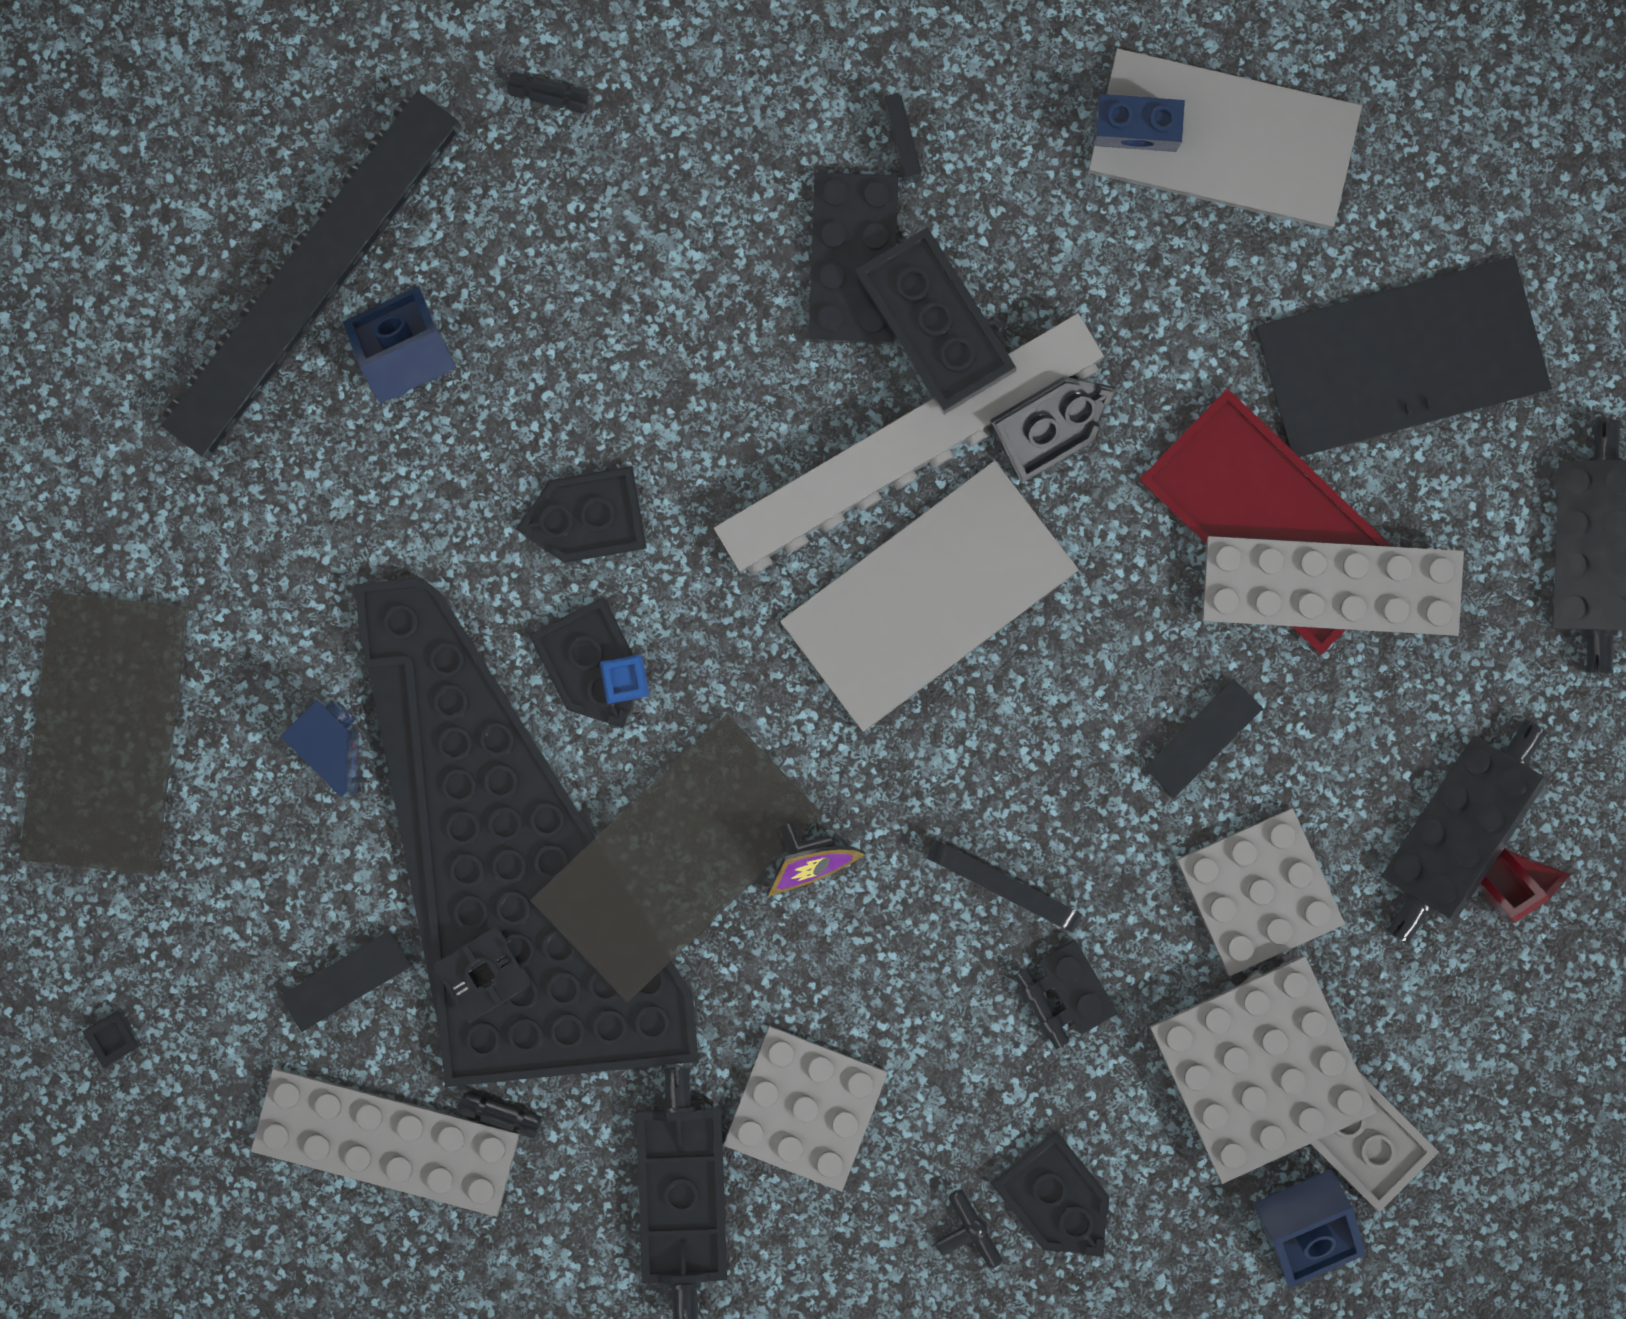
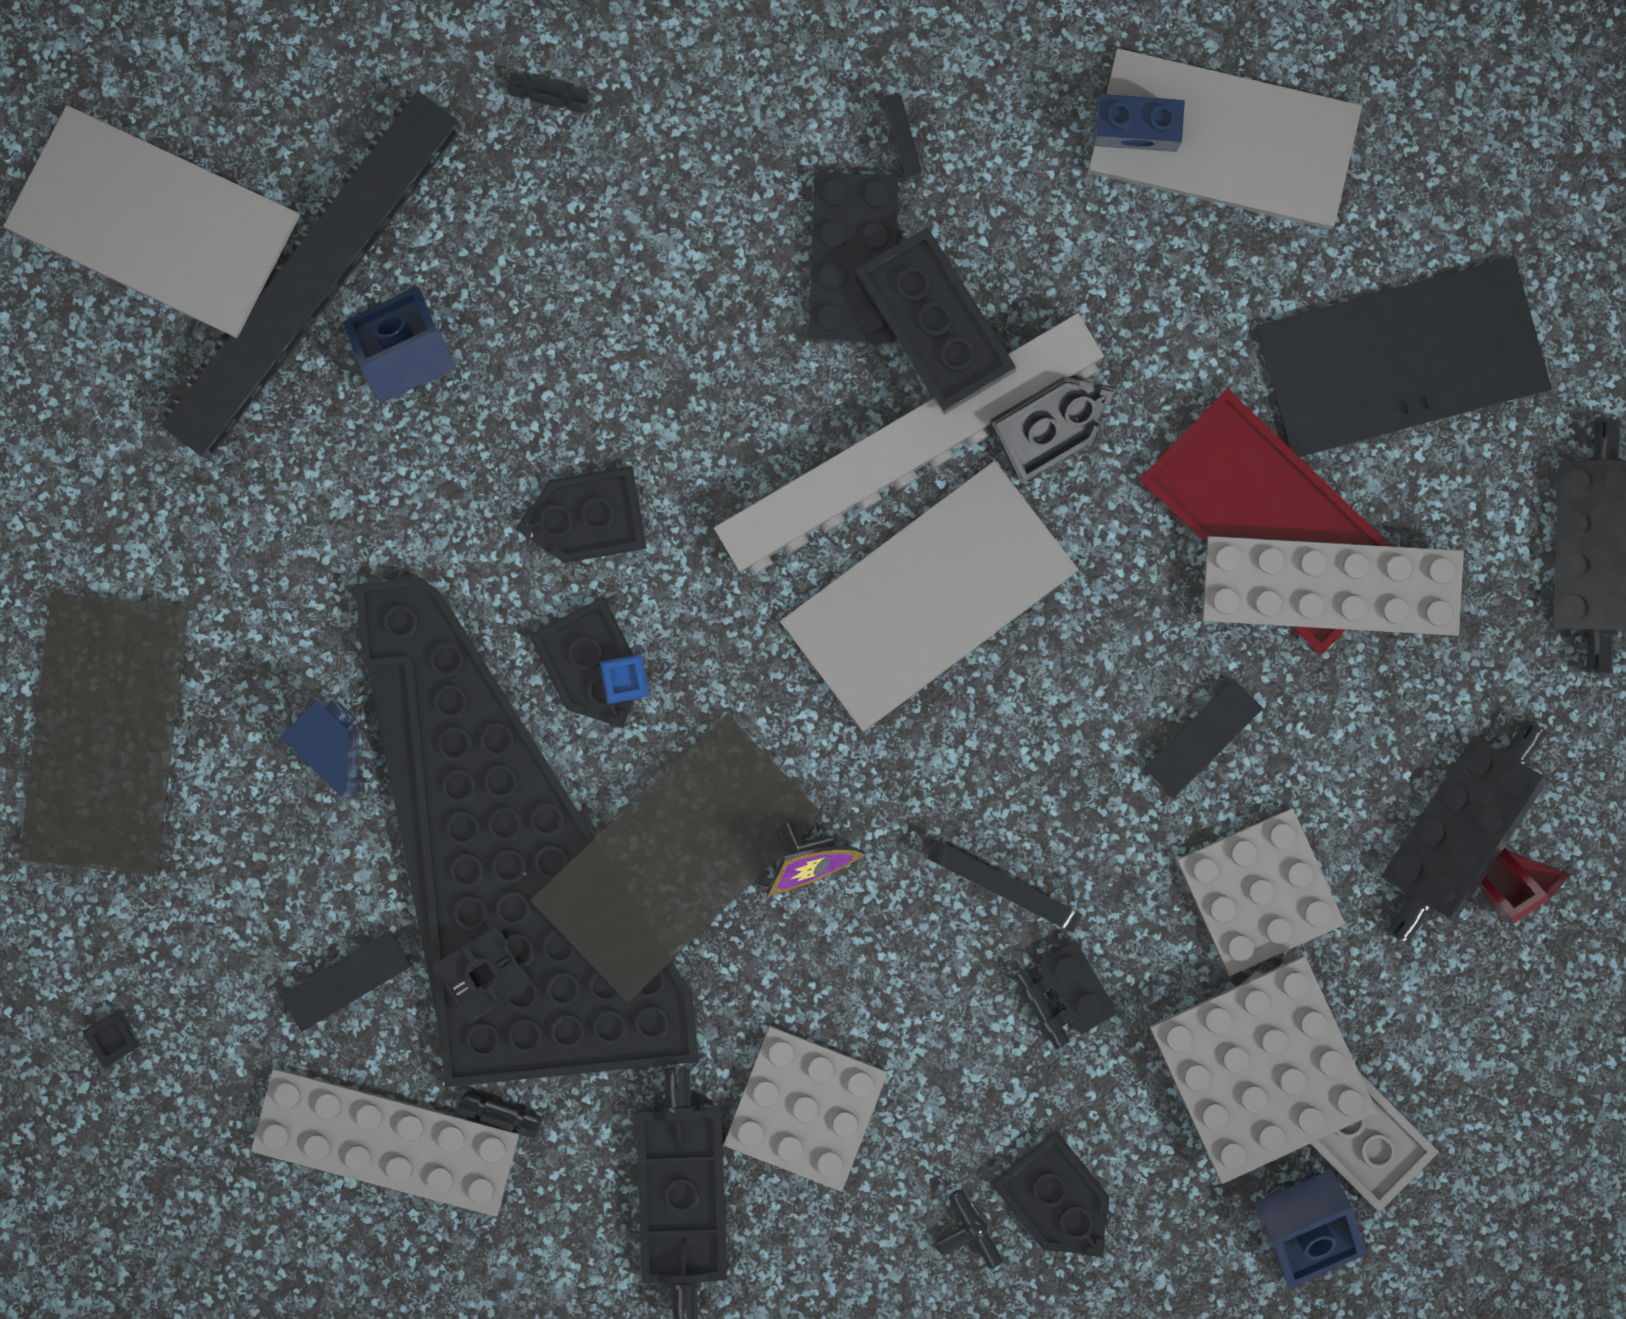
(152, 221): none -> light grey piece

